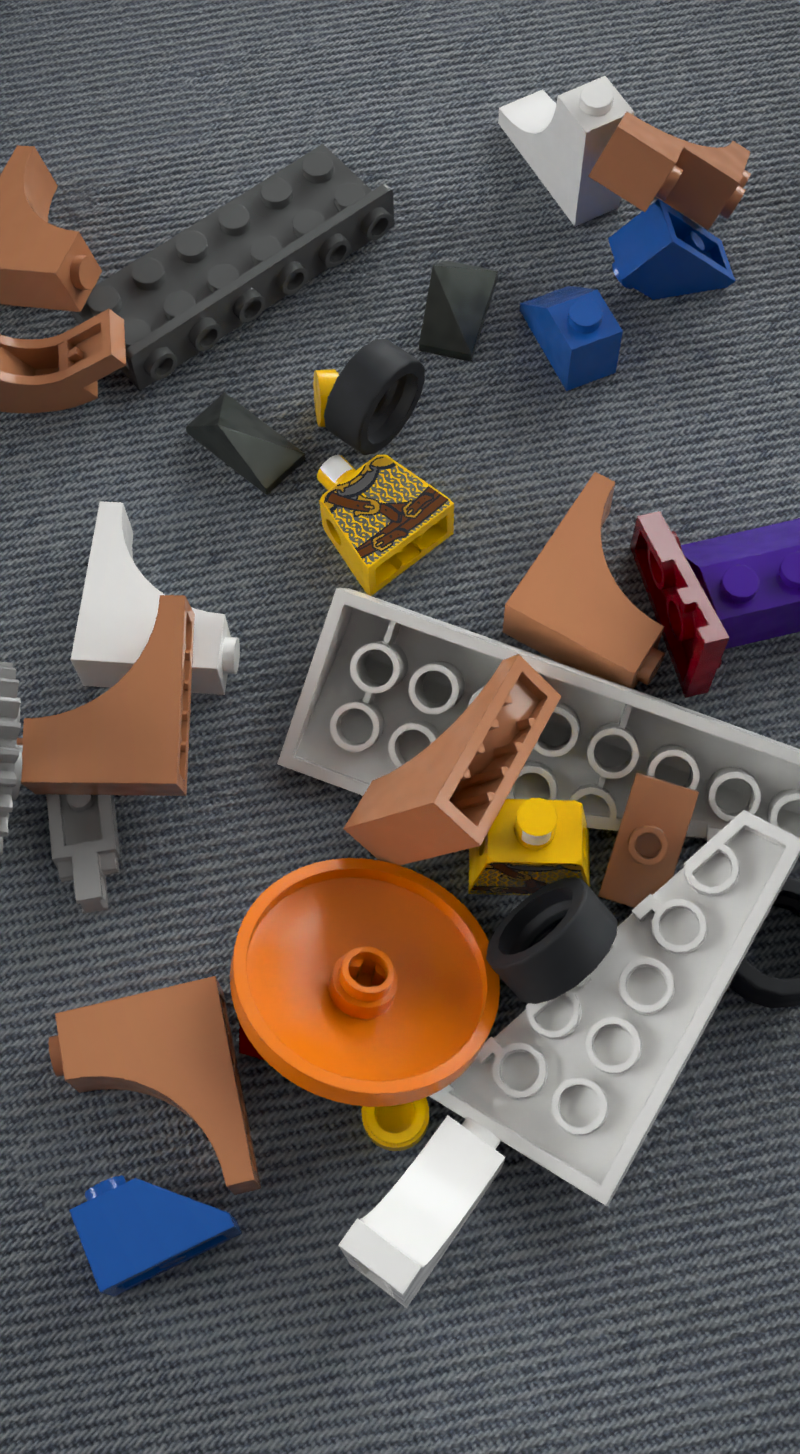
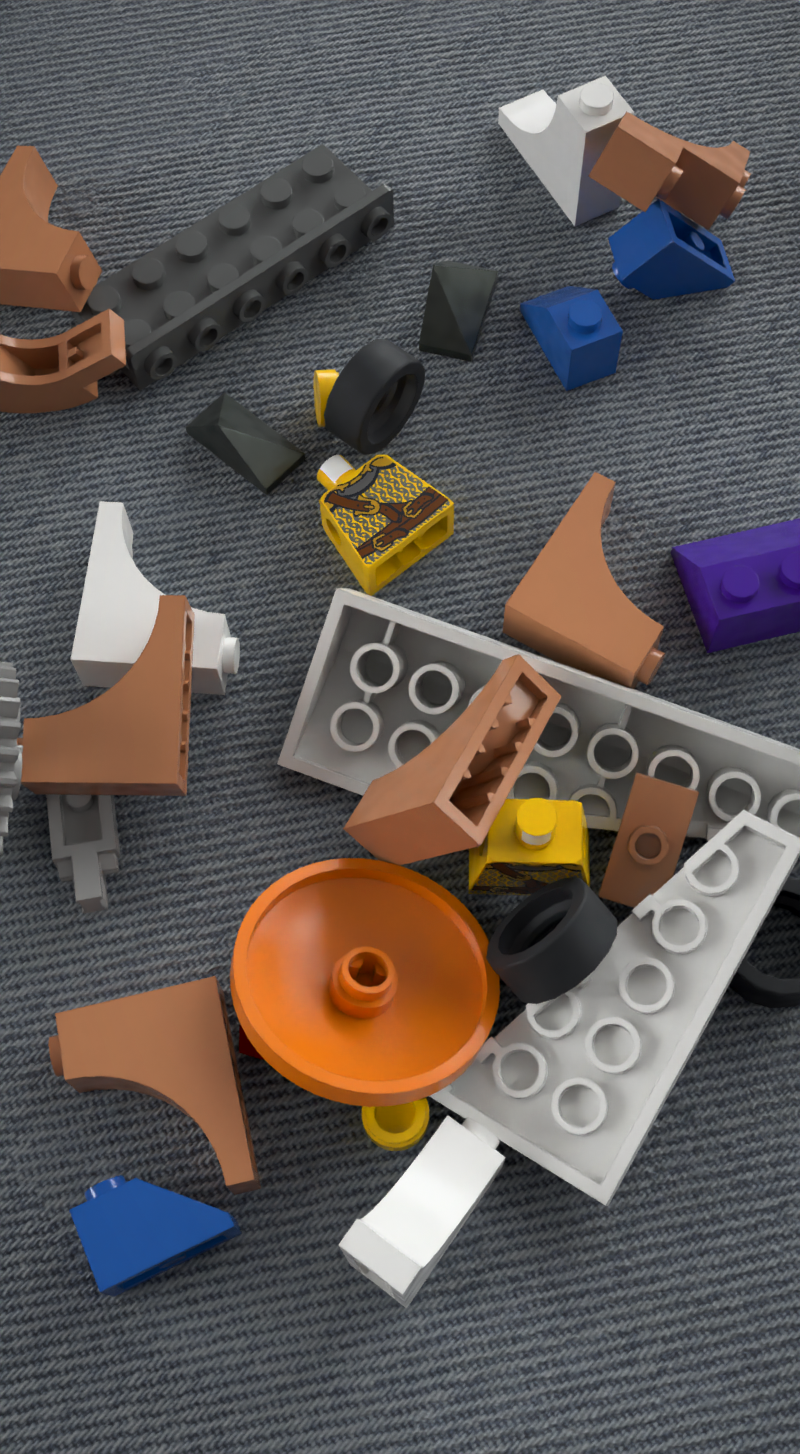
(679, 604): dark red wing -> none

